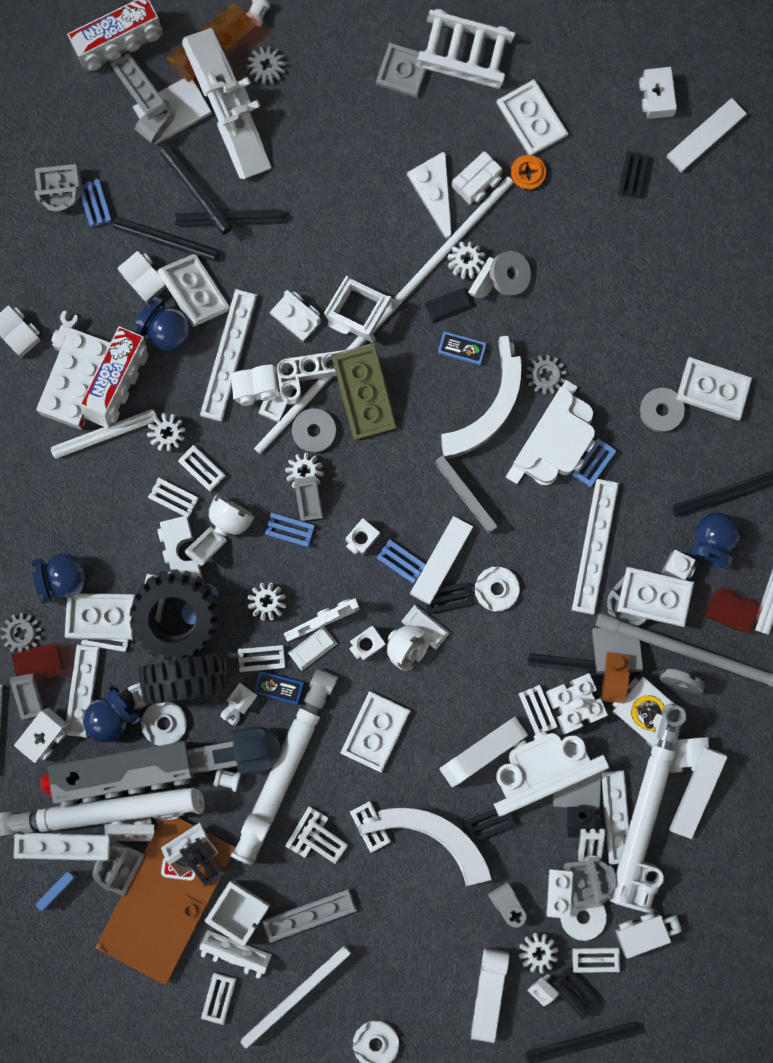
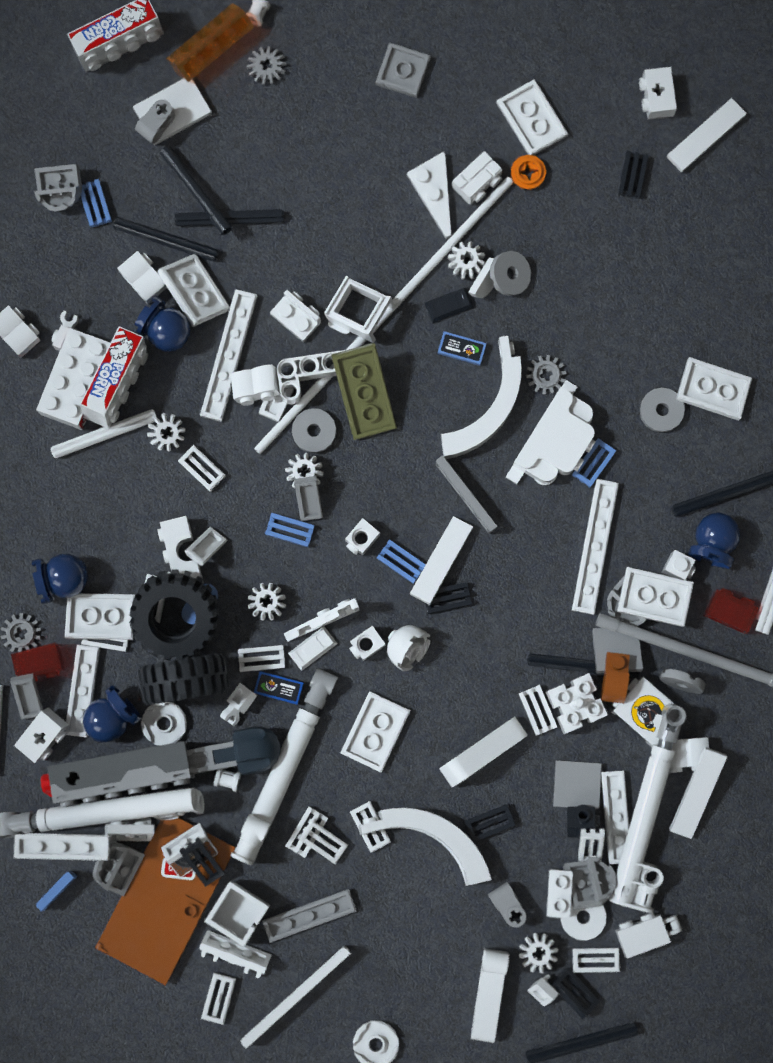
(137, 696): white bush -> none
(139, 86): light grey tile -> none
(156, 489): white tile -> none
(228, 102): white piece -> none
(229, 517): white cylinder -> none
(421, 619): white tile -> none
(450, 65): white fence -> none
(487, 598): white tile -> none
(543, 769): white brick -> none

